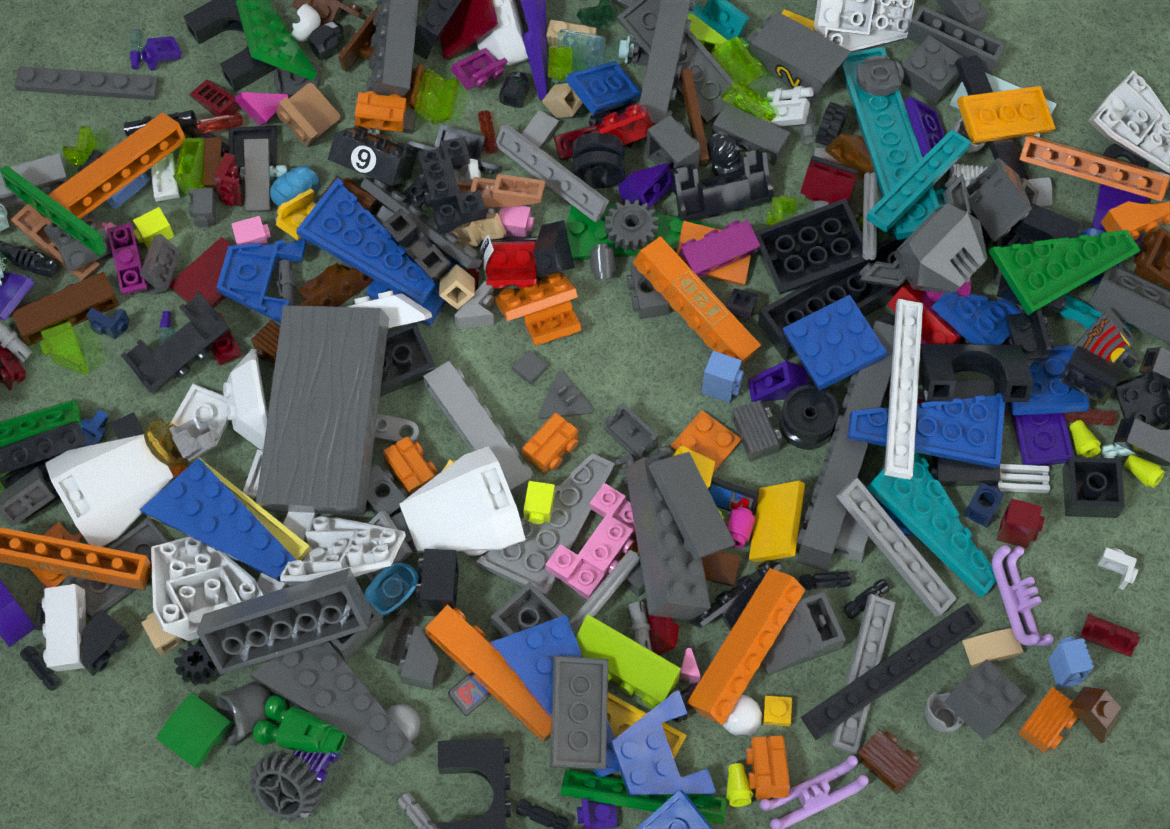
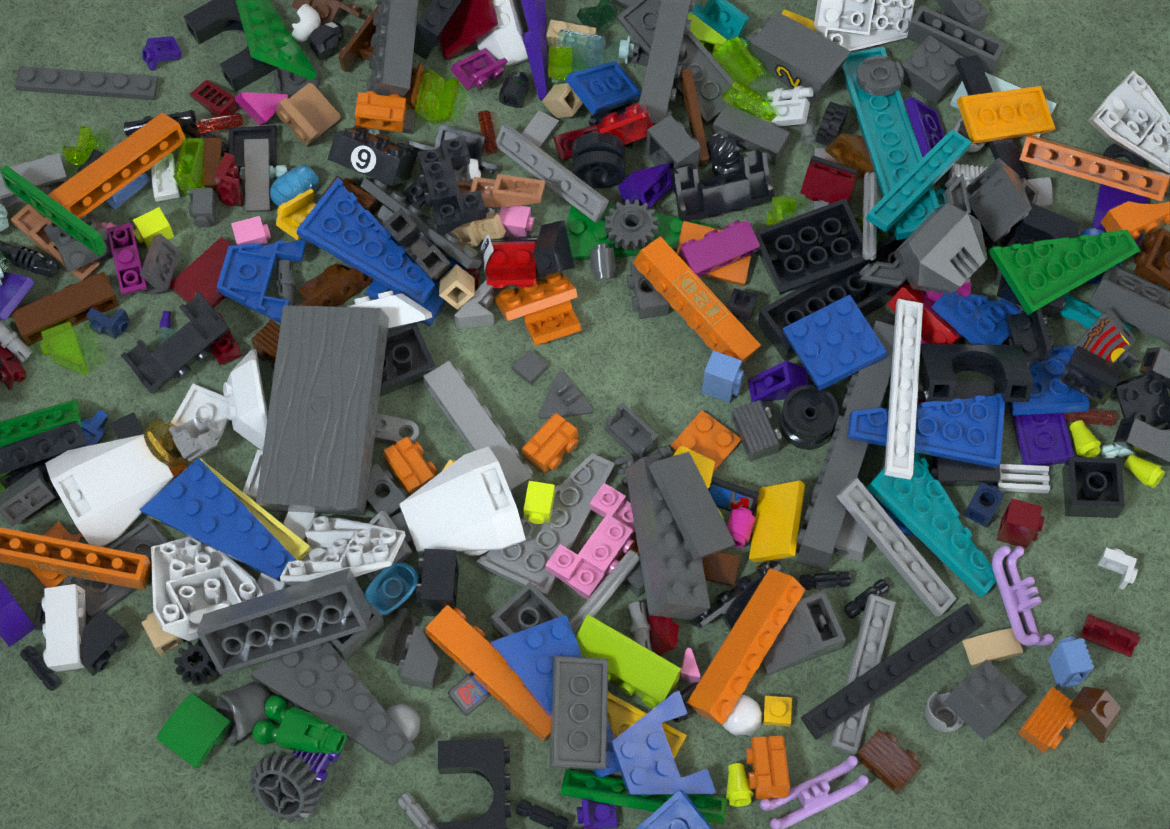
(136, 49): piece -> none

